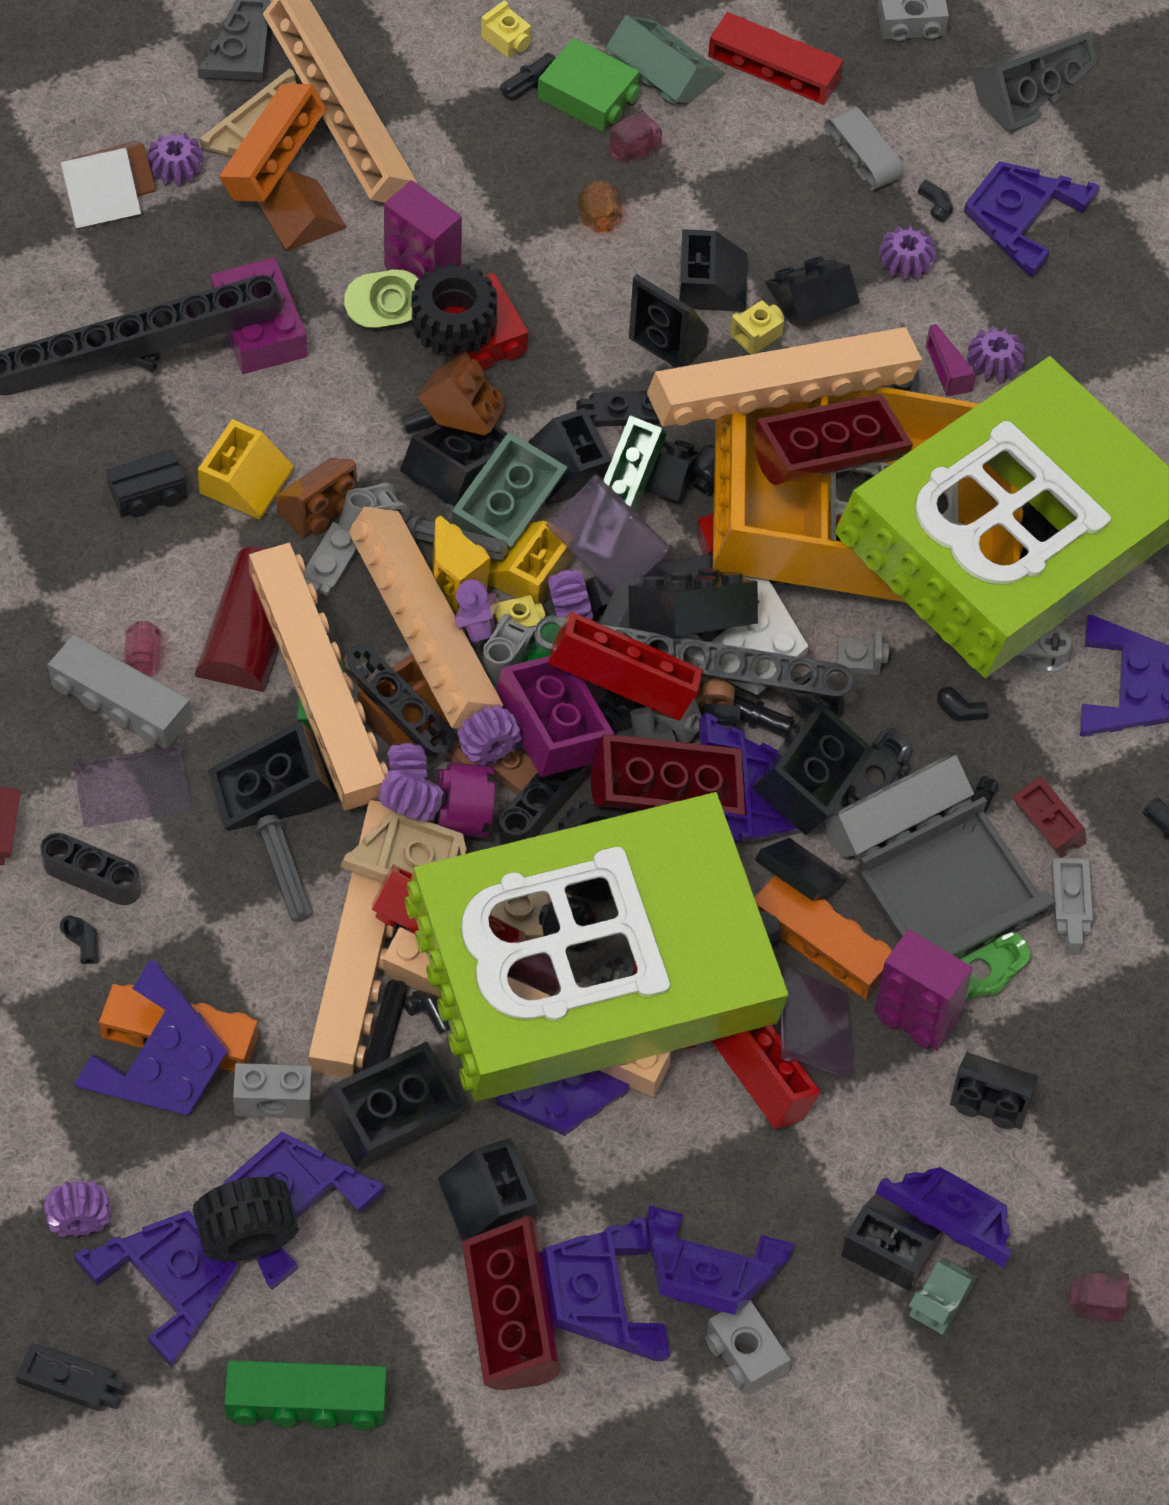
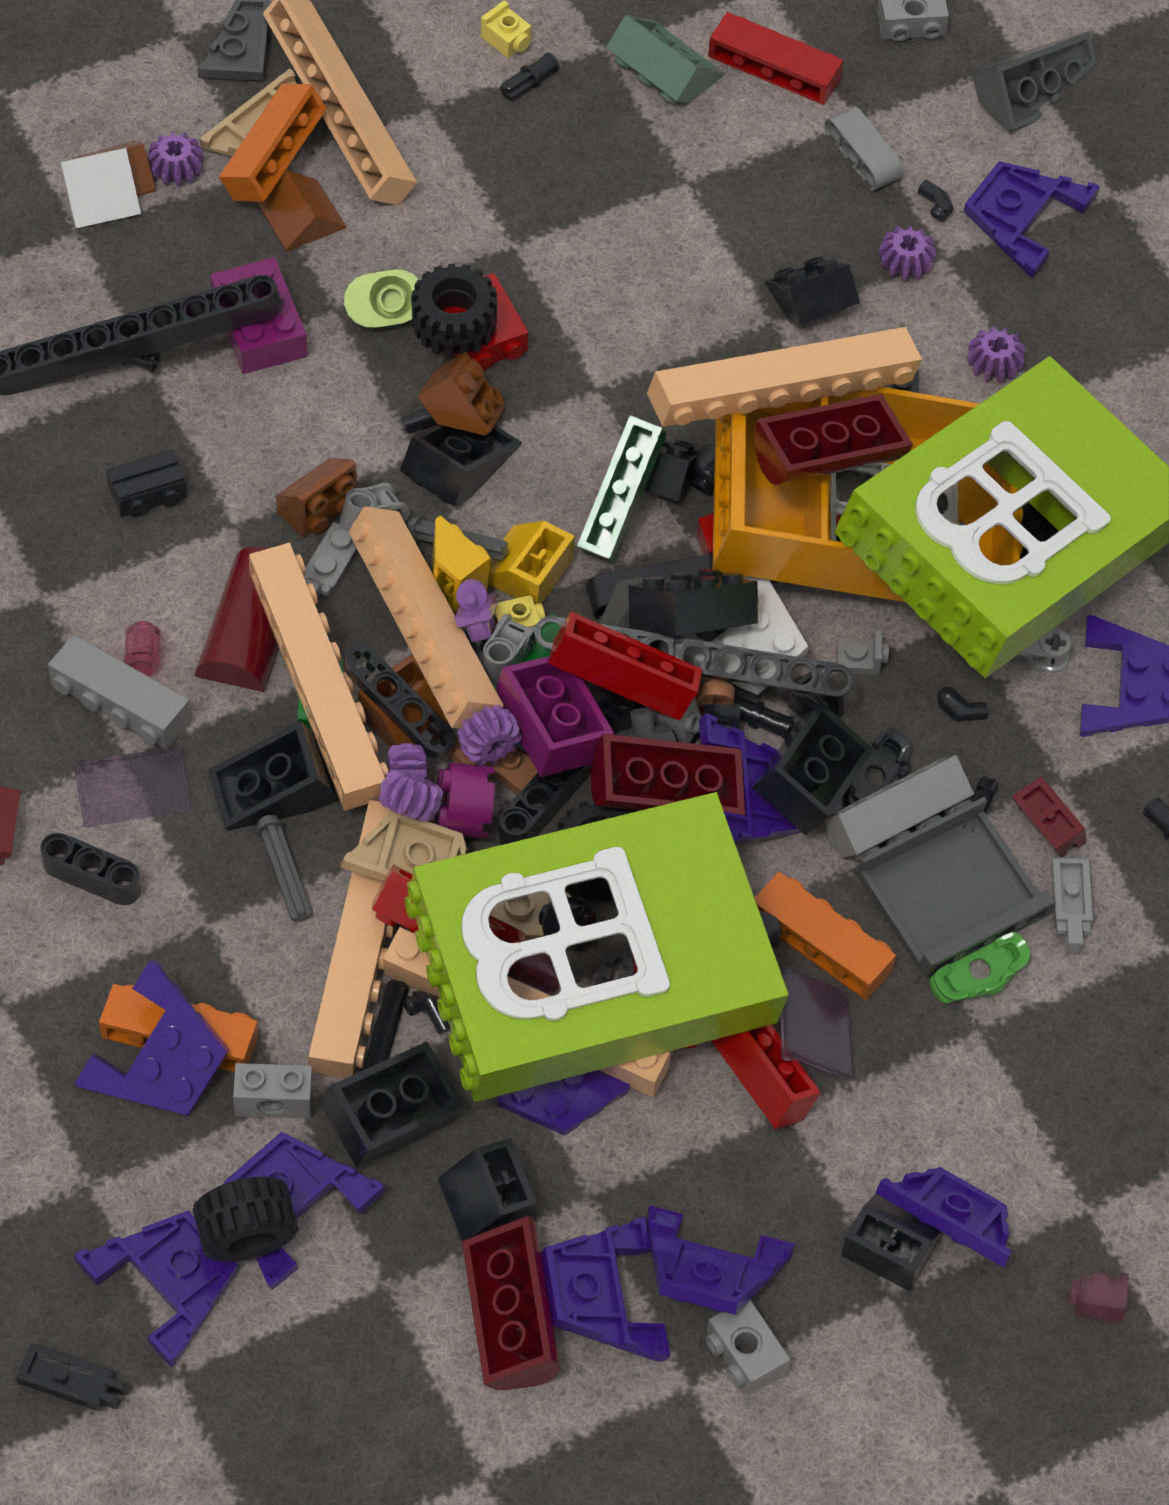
(77, 1208): medium lavender gear -> none
(82, 935): black arm -> none
(244, 470): yellow slope -> none
(305, 1394): green brick -> none
(420, 232): magenta brick -> none
(508, 491): sand green slope -> none
(570, 594): medium lavender gear -> none
(578, 446): black slope -> none
(589, 85): bright green brick -> none
(600, 206): clear orange head -> none
(608, 534): clear purple piece -> none
(616, 407): black hinge -> none
(635, 137): clear pink brick -> none
(665, 324): black slope -> none
(712, 271): black slope -> none
(757, 326): light yellow brick -> none
(800, 869): black tile -> none
(922, 990): magenta brick -> none
(942, 1295): sand green brick -> none
(951, 367): magenta slope -> none
(993, 1091): black slope -> none

